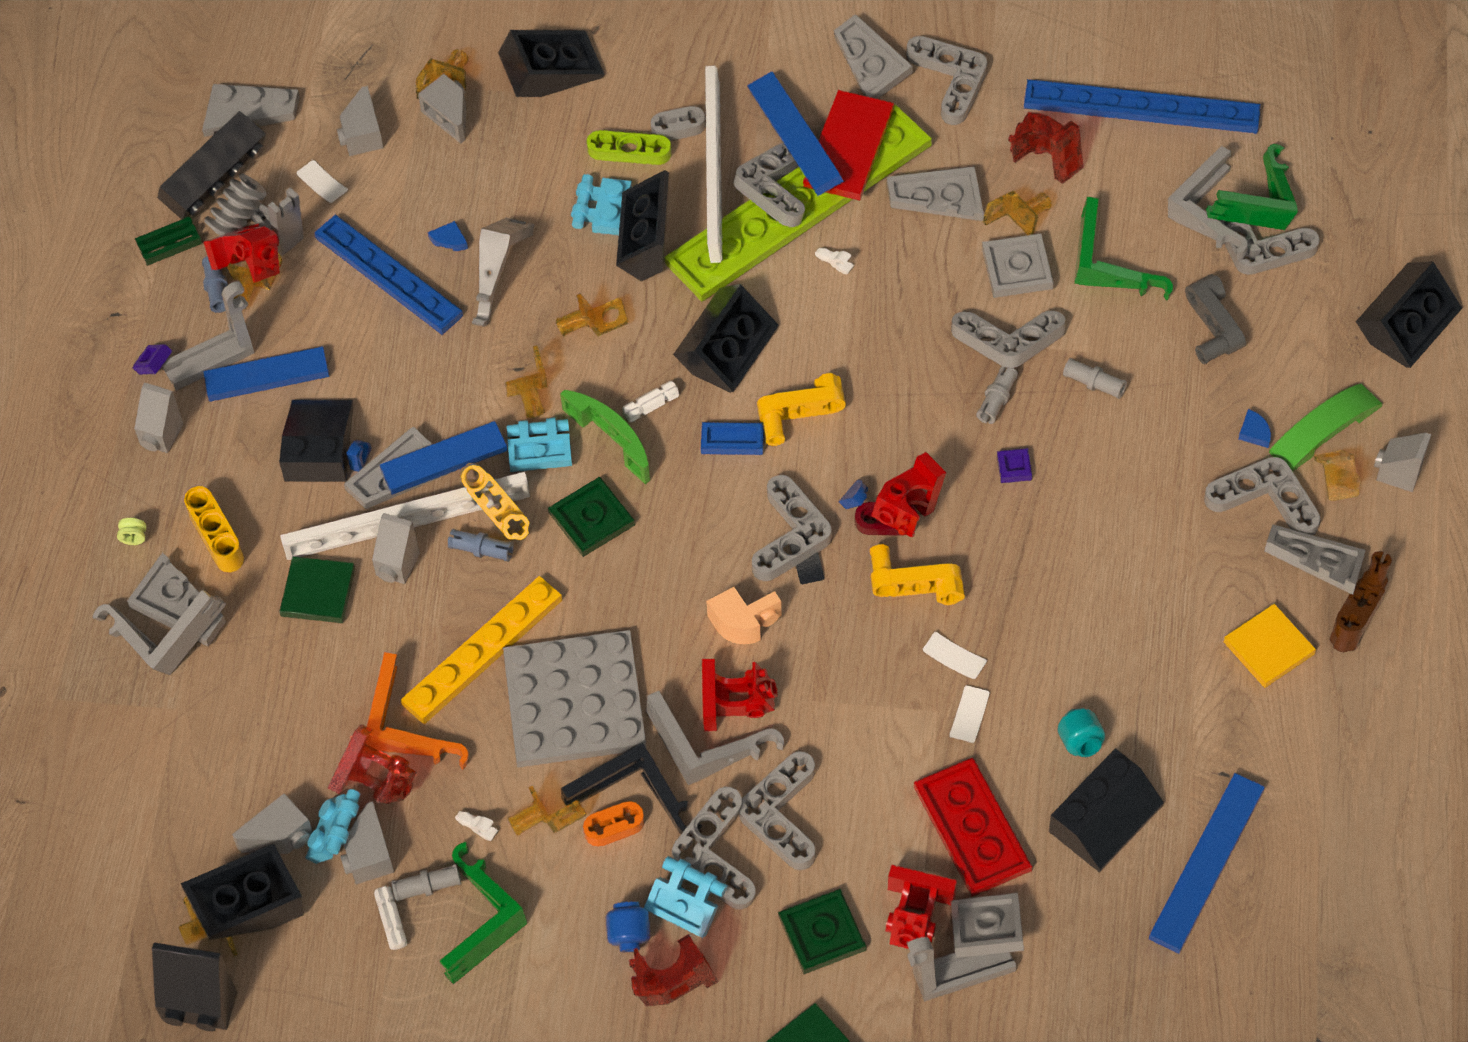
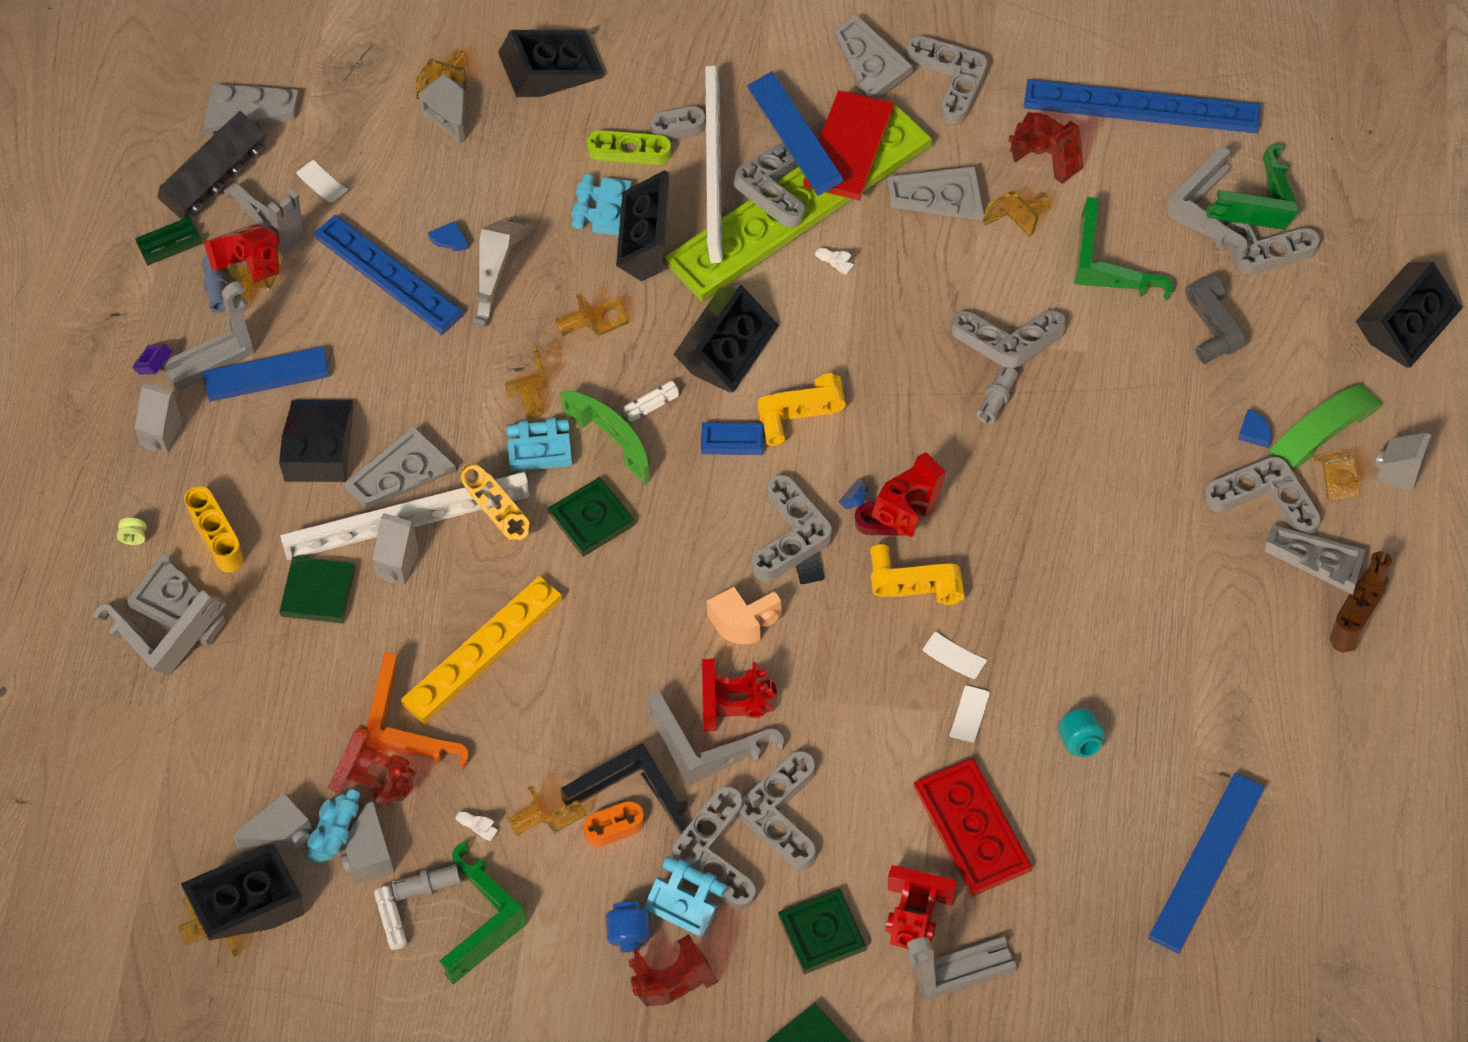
(192, 987): black slope -> none
(238, 206): light grey piece -> none
(358, 454): blue tile -> none
(360, 125): light grey slope -> none
(443, 457): blue tile -> none
(480, 545): sand blue pin -> none
(573, 698): light grey plate -> none
(987, 925): light grey plate -> none
(1014, 465): dark purple tile -> none
(1017, 265): light grey plate -> none
(1094, 378): light grey pin -> none
(1106, 810): black slope -> none
(1269, 645): yellow tile -> none

